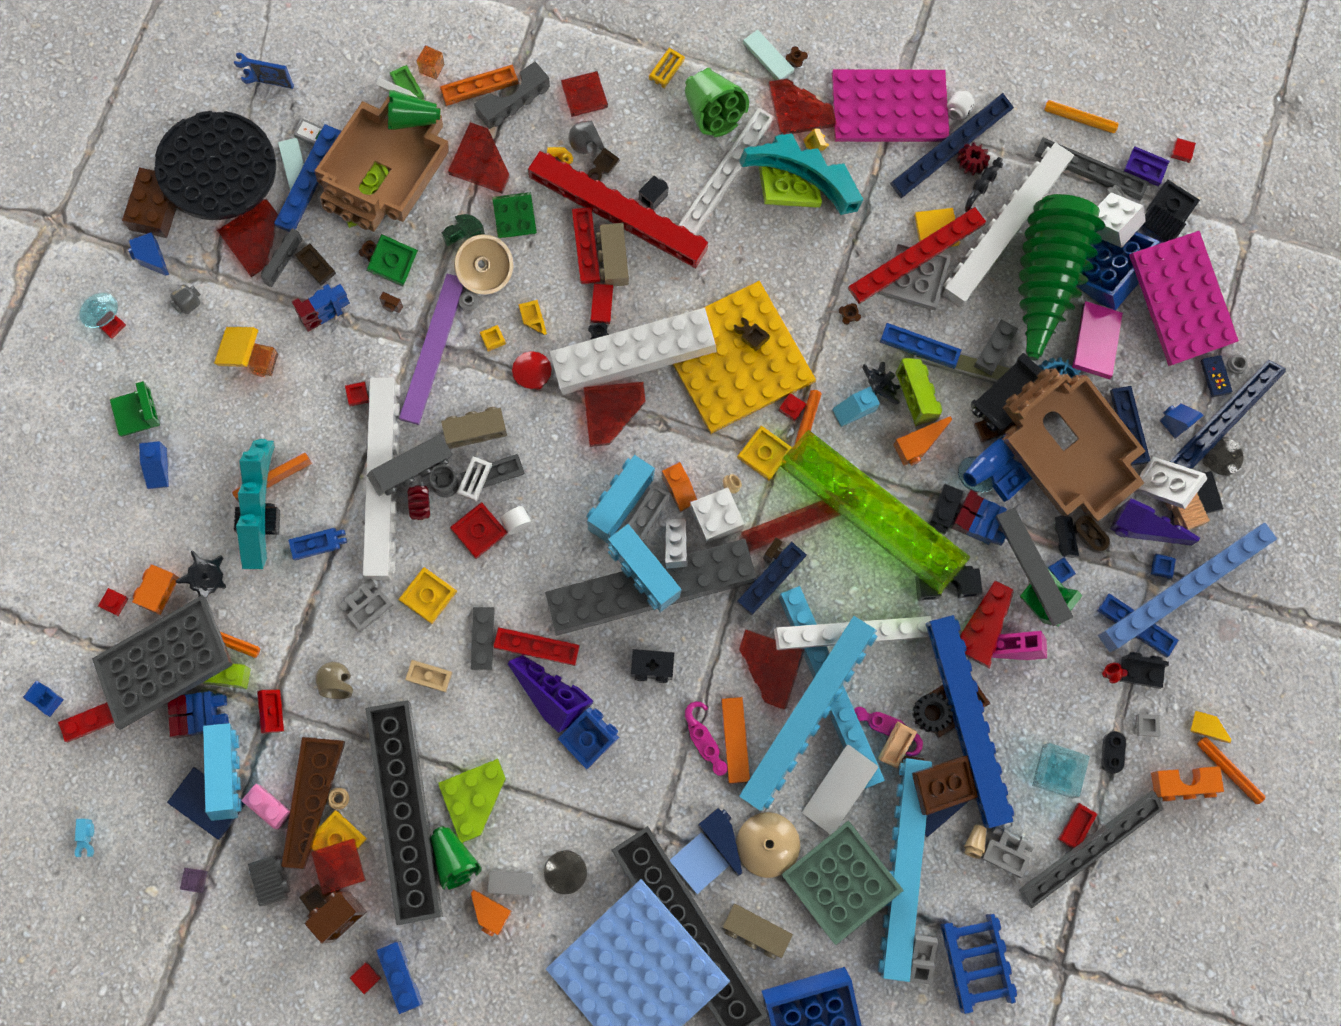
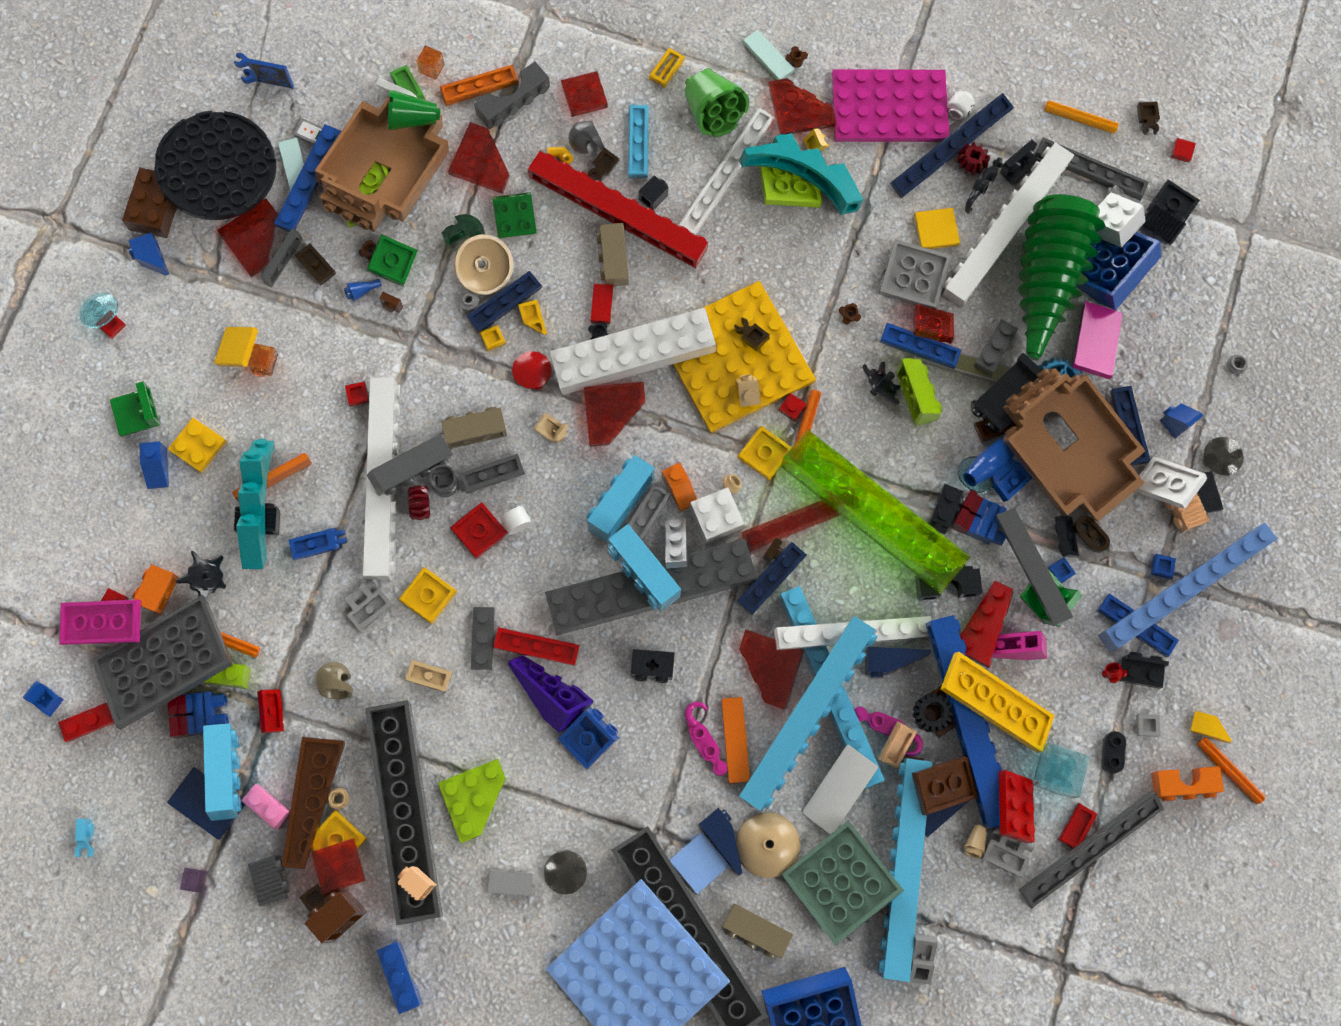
(100, 622): none -> dark pink tile
(185, 299): dark grey head -> none
(197, 445): none -> yellow plate
(321, 306): blue hips -> none
(356, 290): none -> blue cone
(365, 978): red tile -> none
(416, 882): none -> light nougat brick
(432, 350): medium lavender tile -> none
(452, 859): green cone -> none
(461, 492): white tile -> none
(490, 913): orange slope -> none
(504, 302): none -> dark blue plate
(551, 428): none -> tan bracket
(586, 245): red plate -> none
(638, 141): none -> medium azure tile
(748, 390): none -> tan bracket
(856, 406): medium azure slope -> none
(884, 660): none -> dark blue slope
(915, 445): orange slope -> none
(916, 255): red plate -> none
(933, 324): none -> clear red plate
(962, 978): blue fence -> none
(997, 702): none -> yellow plate
(1016, 807): none -> red plate
(1020, 163): none -> black bracket
(1140, 522): dark purple wedge -> none
(1146, 166): dark purple plate -> none
(1149, 114): none -> dark brown plate
(1183, 298): dark pink plate -> none
(1216, 376): dark blue tile -> none
(1229, 415): dark blue tile -> none

